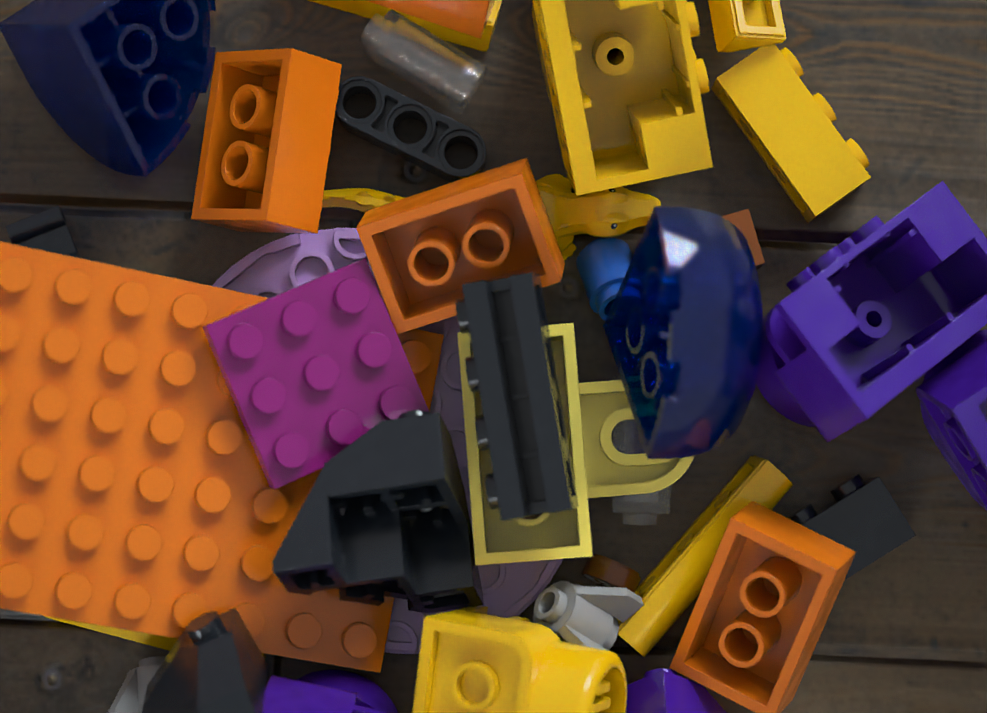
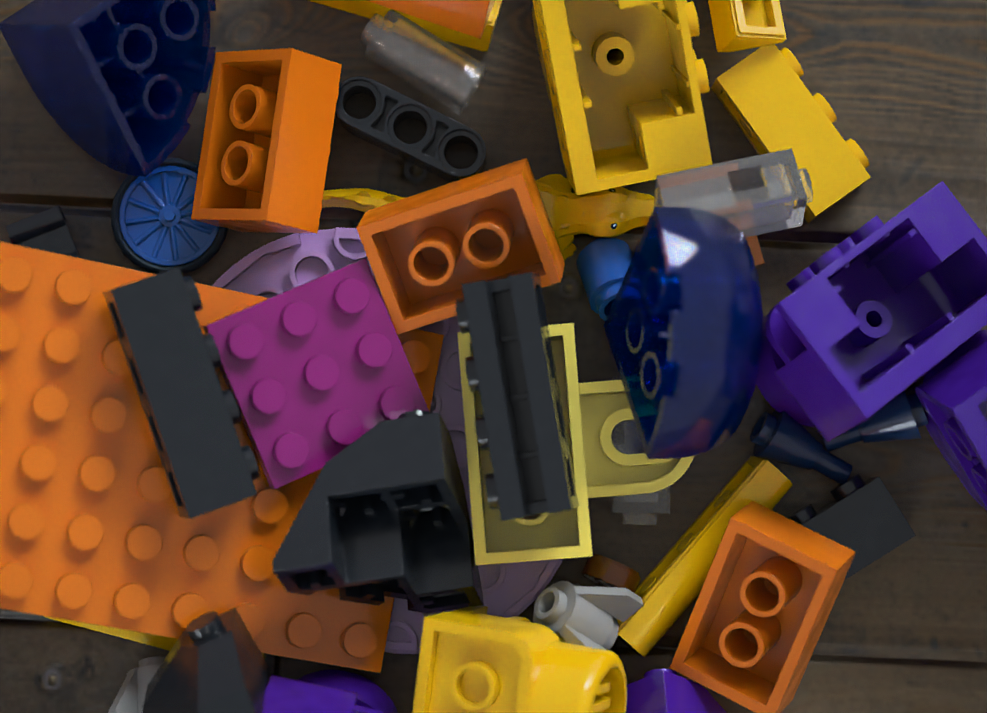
(155, 220): none -> blue wheel
(181, 392): none -> black brick
(751, 192): none -> clear brick
(788, 442): none -> dark blue cone
(892, 422): none -> dark blue cone

